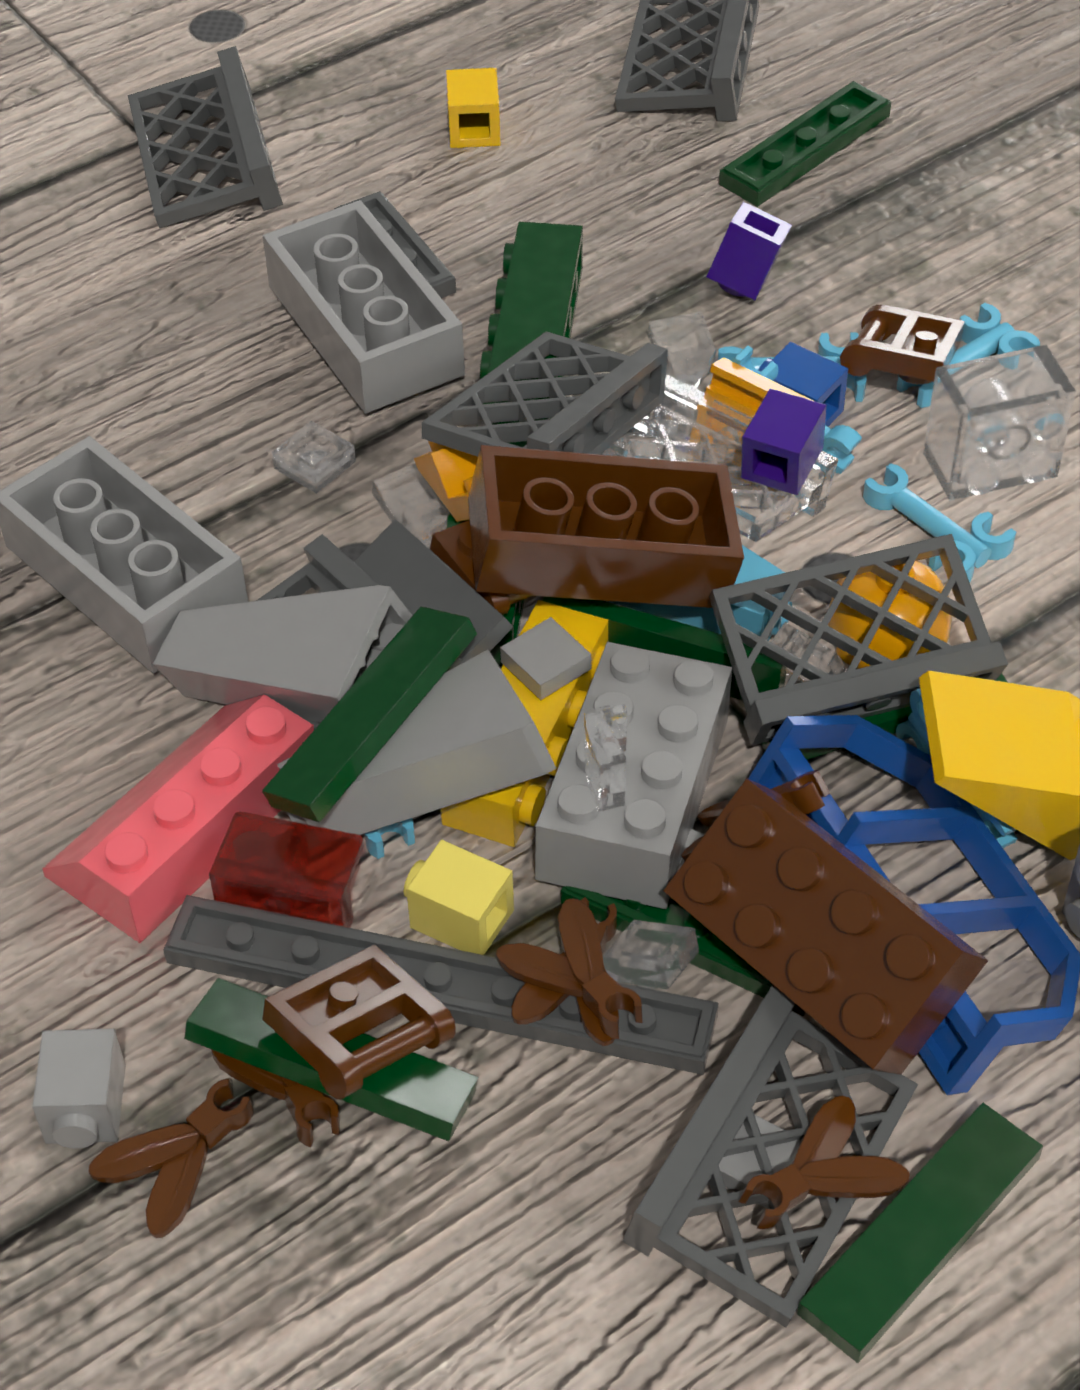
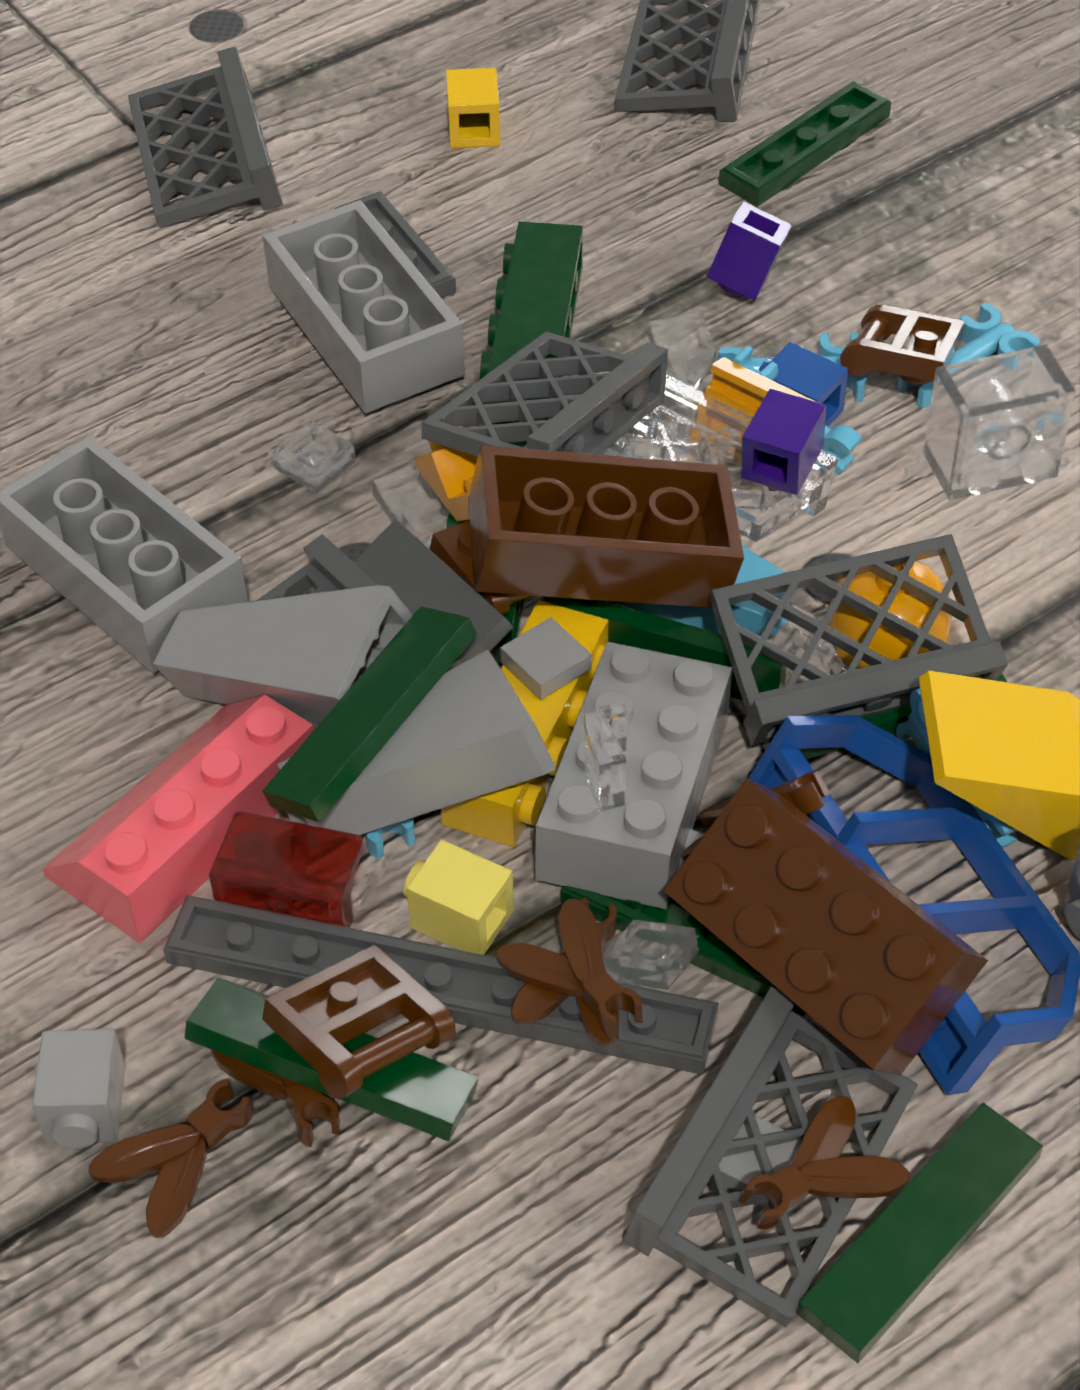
(973, 547): medium azure bar -> none

